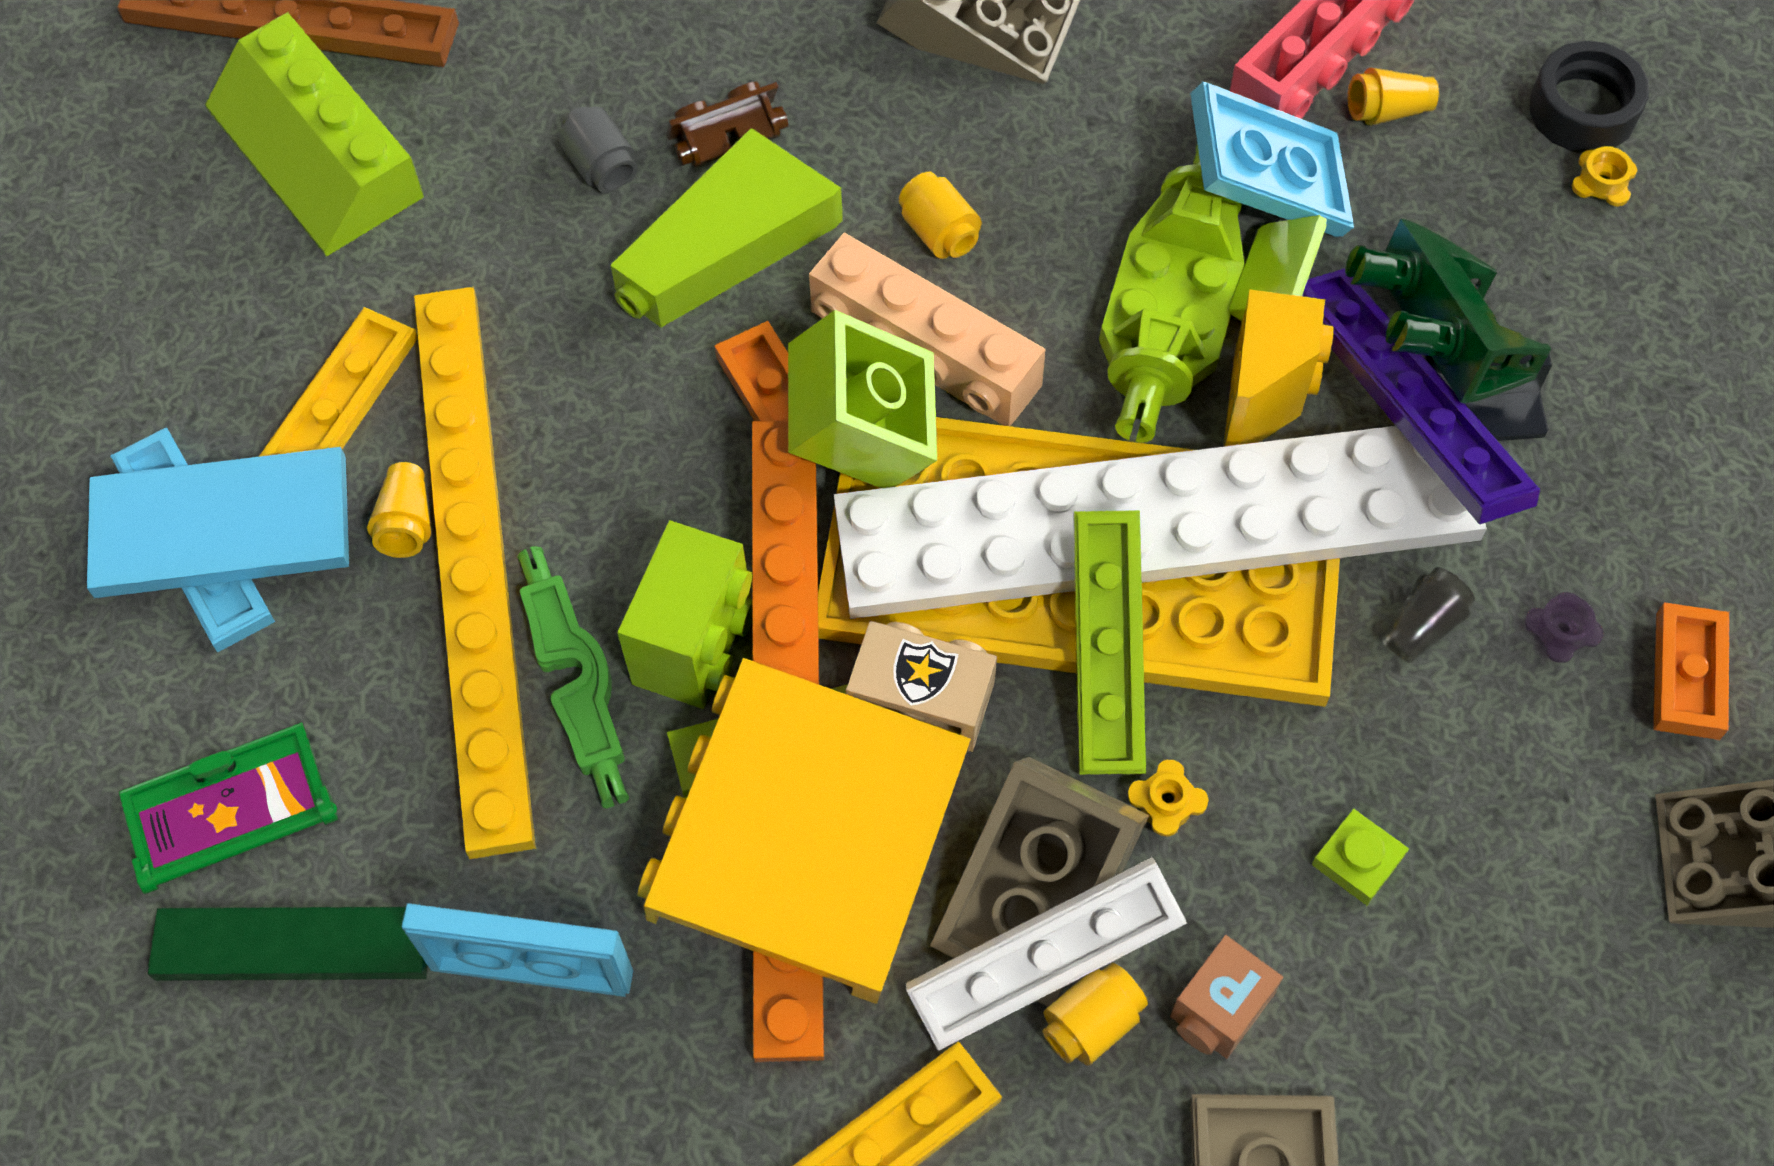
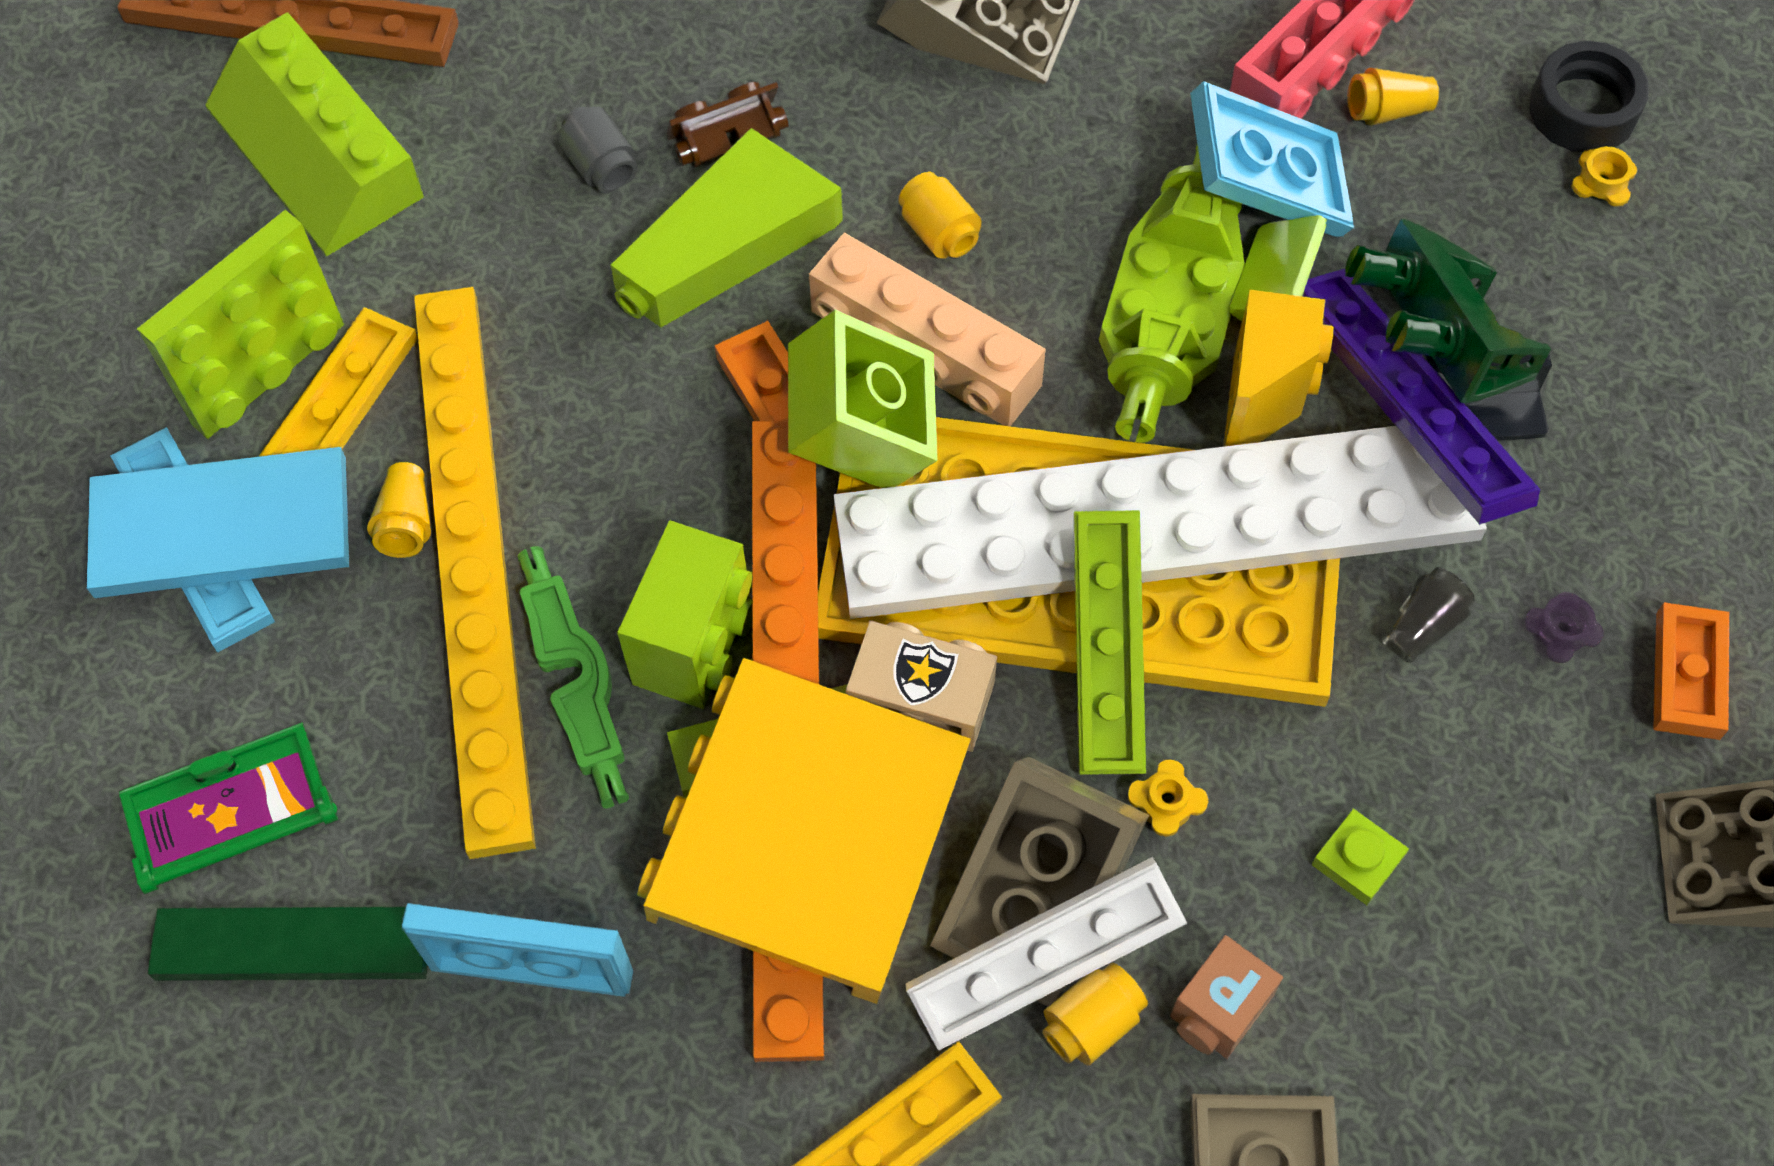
(243, 325): none -> lime plate

